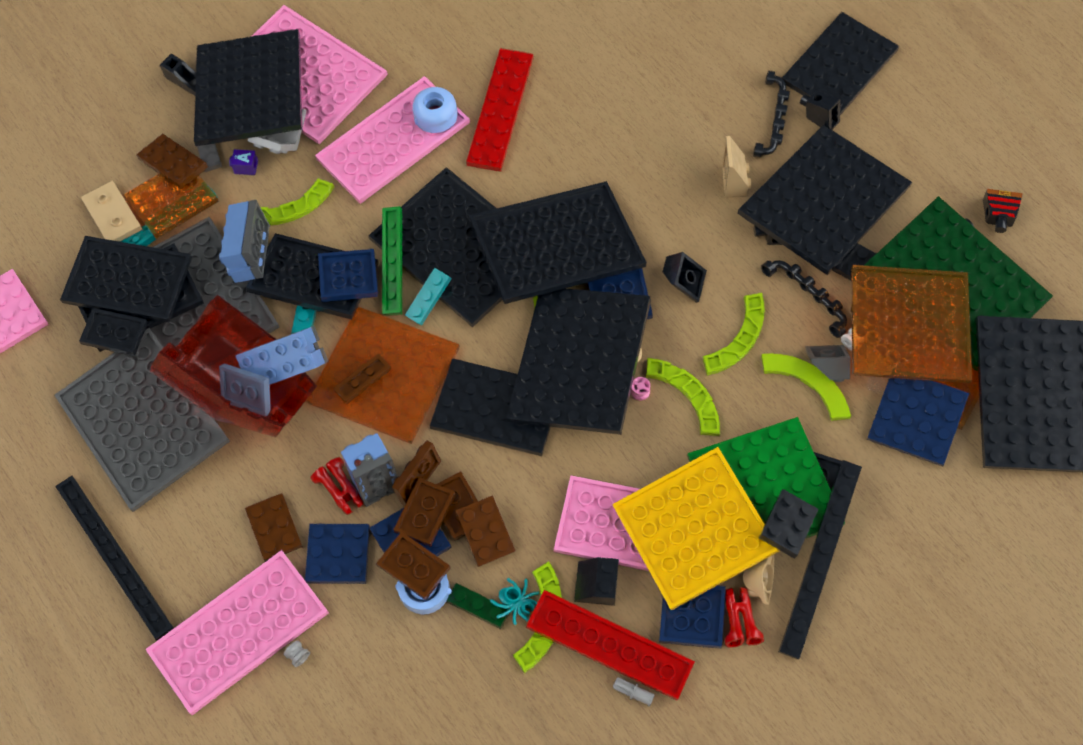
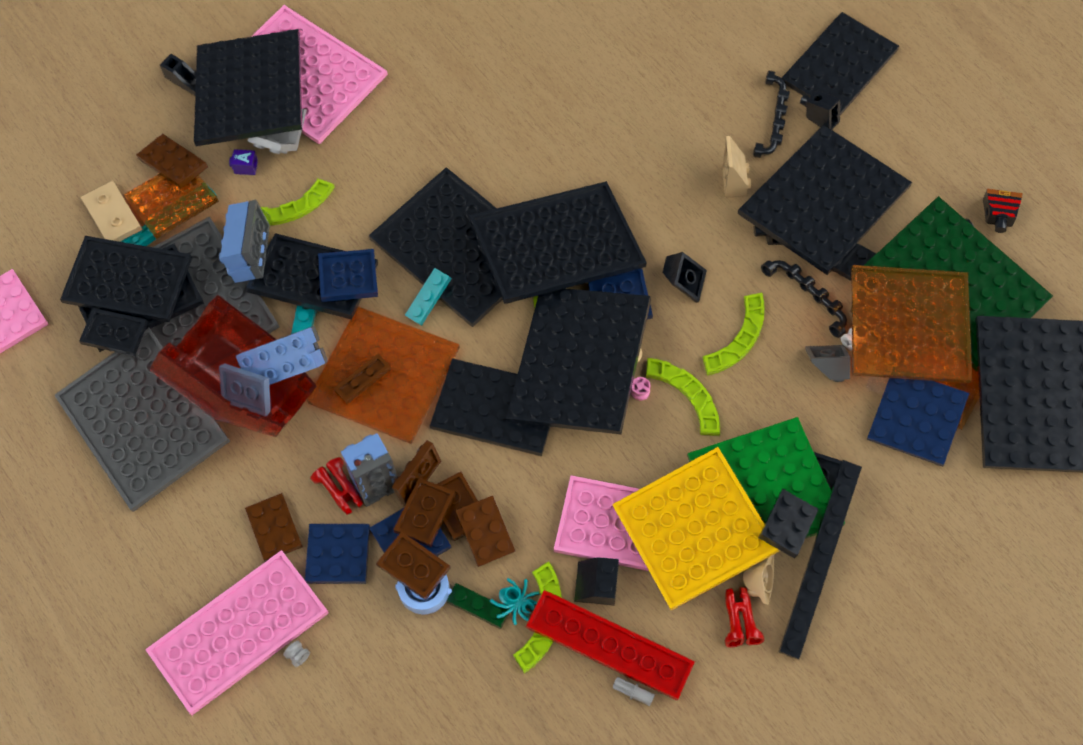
(115, 558): black plate -> none
(210, 155): flat silver tile -> none
(383, 145): bright pink plate -> none
(392, 261): green plate -> none
(438, 119): light blue piece -> none
(500, 110): red plate -> none
(696, 621): dark blue plate -> none
(811, 376): lime tile -> none

